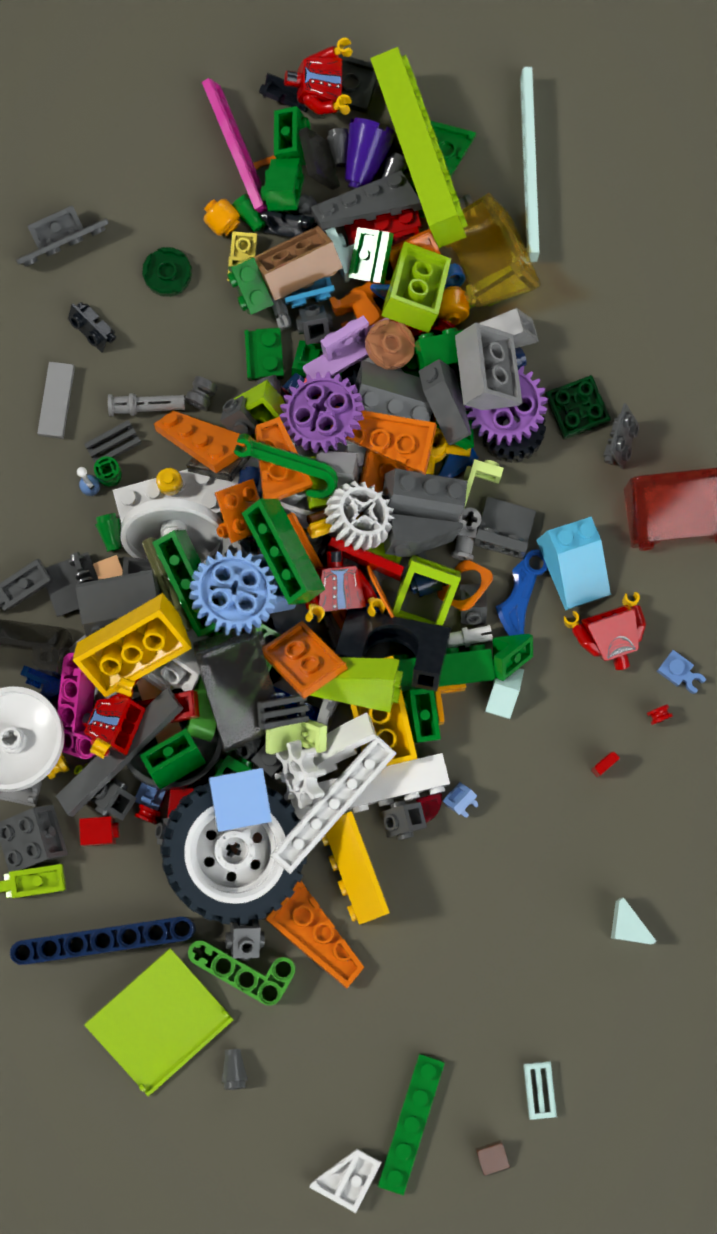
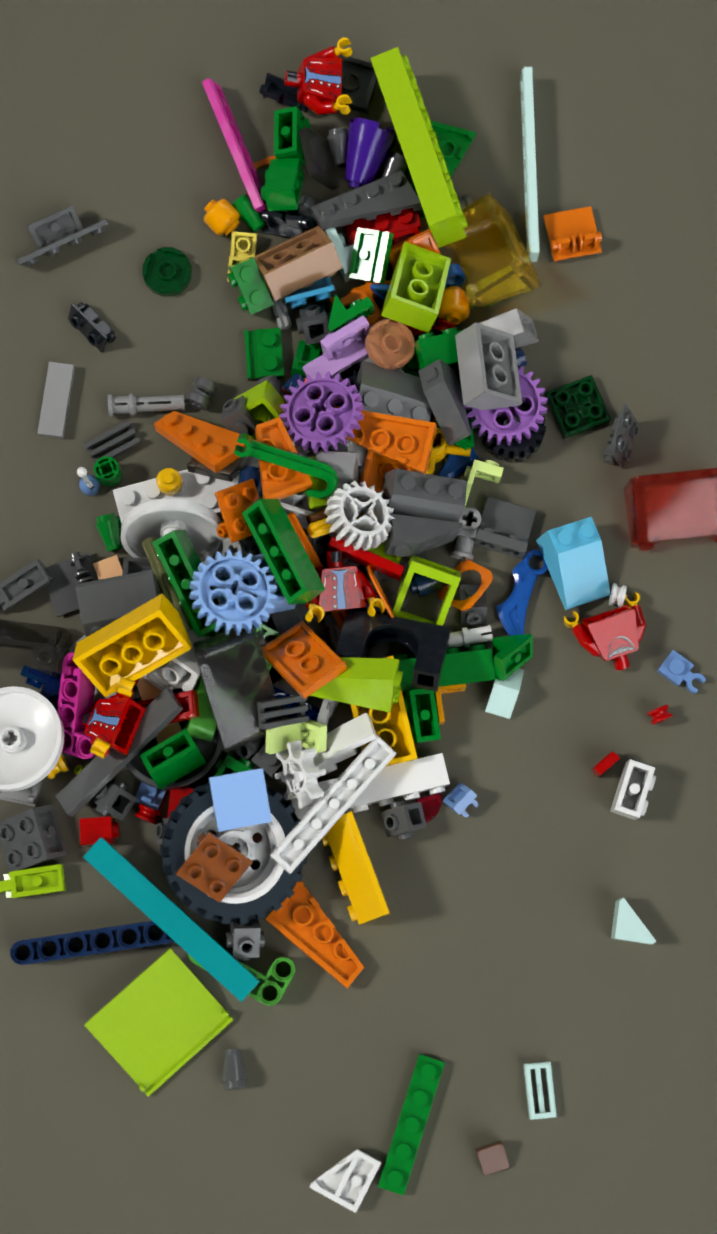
(171, 919): none -> teal tile
(214, 867): none -> dark orange hinge
(340, 316): none -> green slope
(572, 233): none -> orange hinge
(617, 595): none -> white bush
(633, 789): none -> white brick

